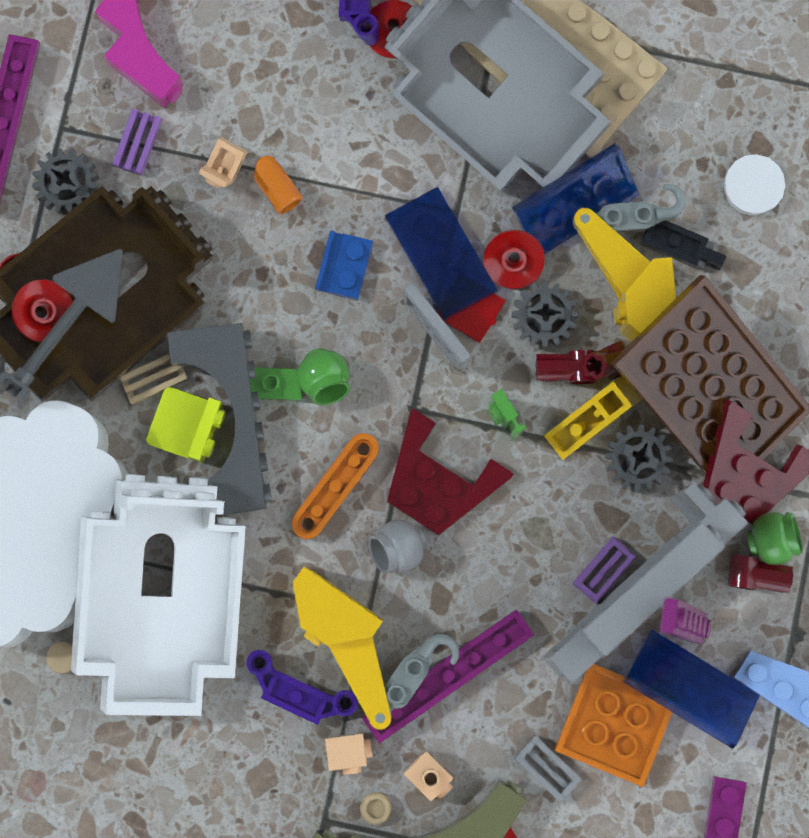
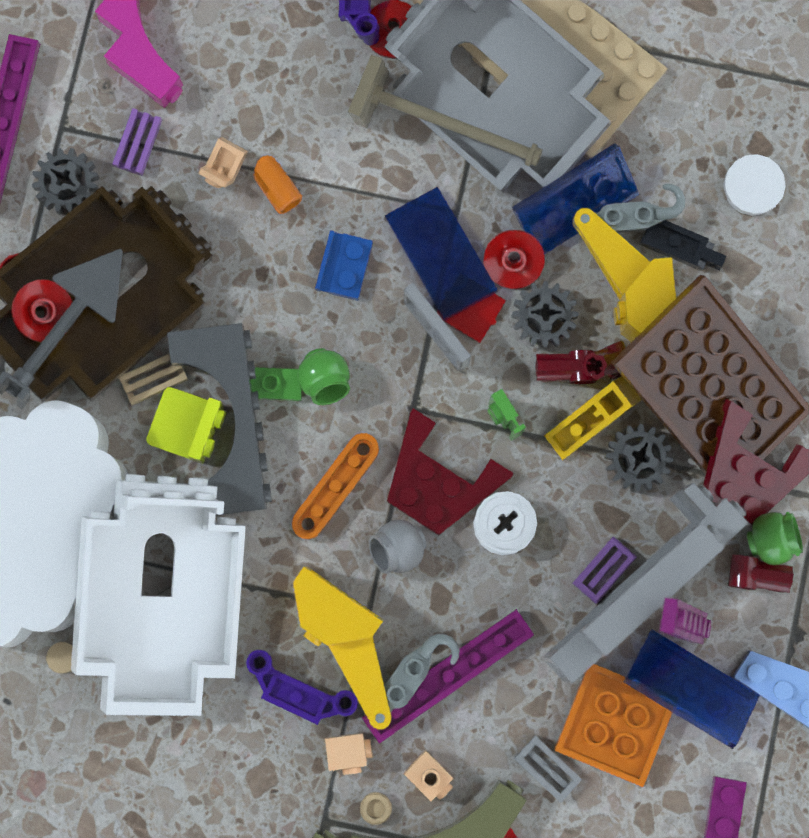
(372, 93): none -> dark tan tile
(522, 526): none -> white piece

